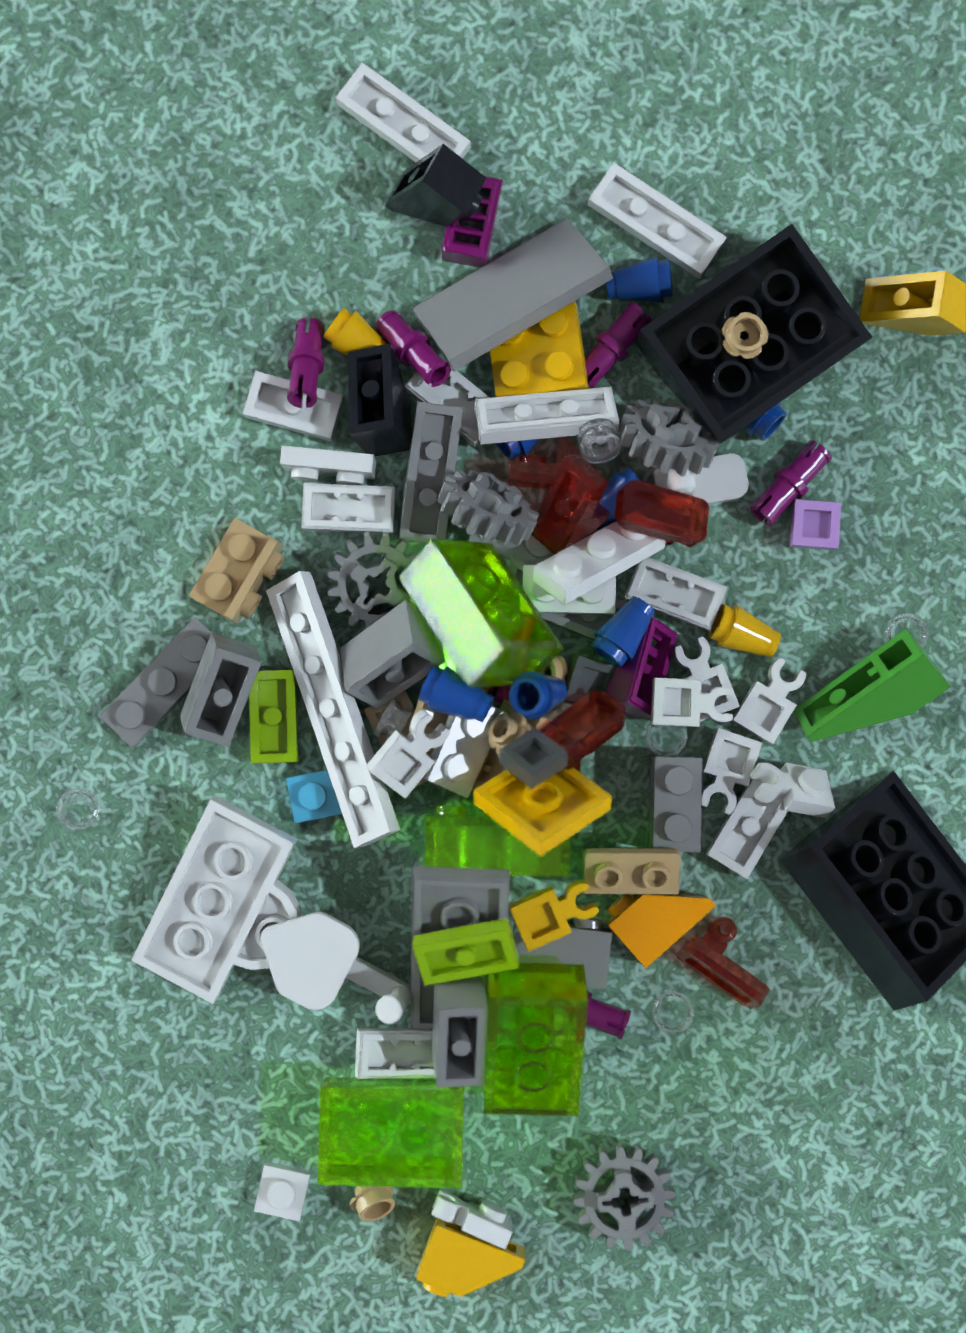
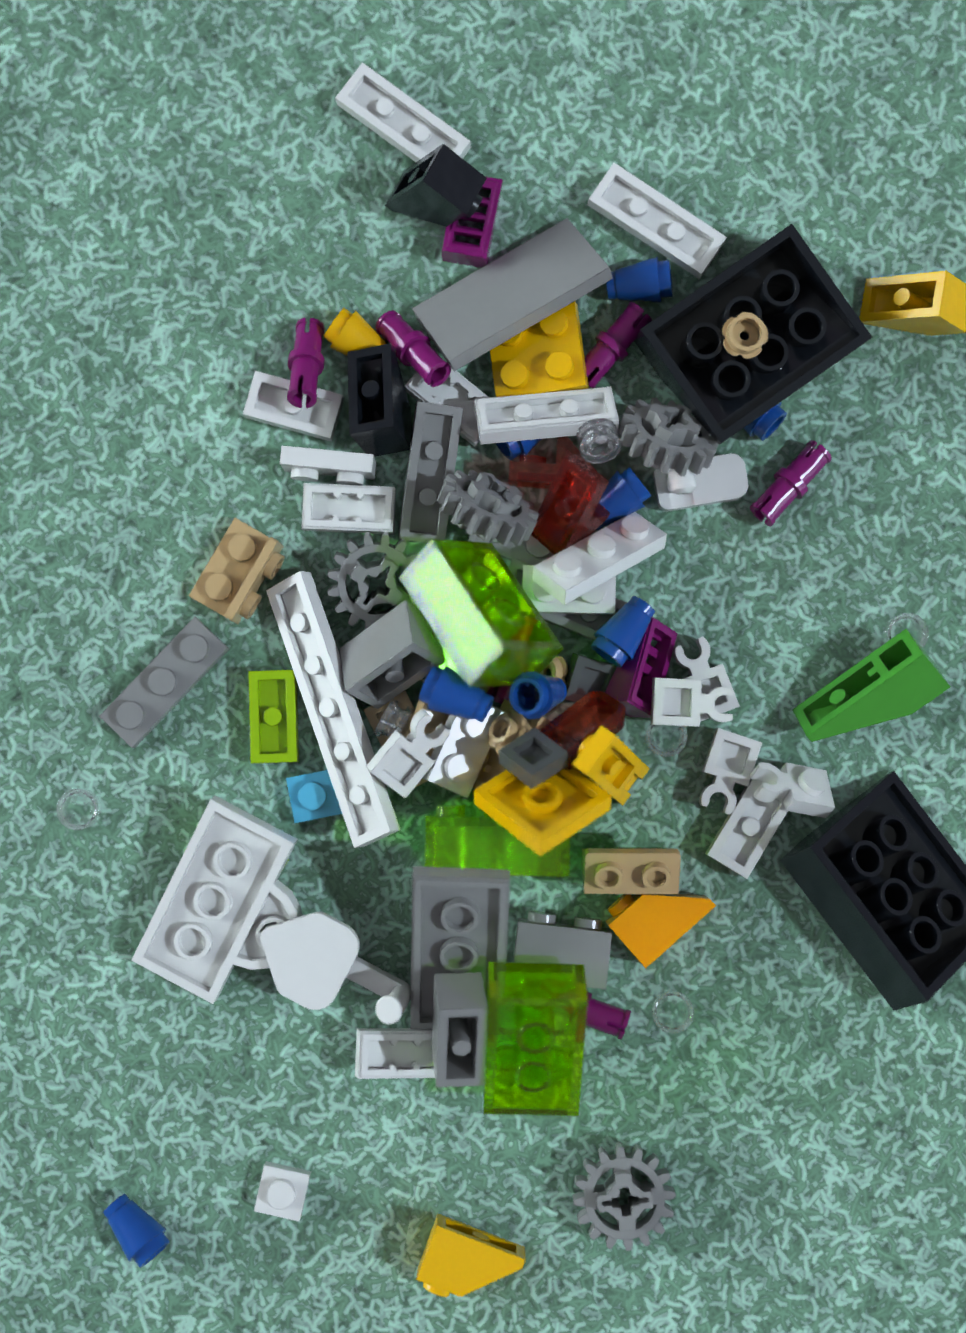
(135, 1230): none -> blue cone
(220, 689): light grey brick -> none
(372, 1202): tan plate -> none
(390, 1133): clear neon green brick -> none
(465, 952): lime plate -> none
(483, 1221): white plate -> none
(544, 916): yellow plate -> none
(610, 764): none -> yellow plate
(662, 513): clear red piece -> none
(675, 803): light grey brick -> none
(677, 593): white plate -> none
(707, 960): clear red piece -> none
(743, 632): yellow cone -> none
(766, 707): white plate -> none
(815, 525): lavender plate -> none

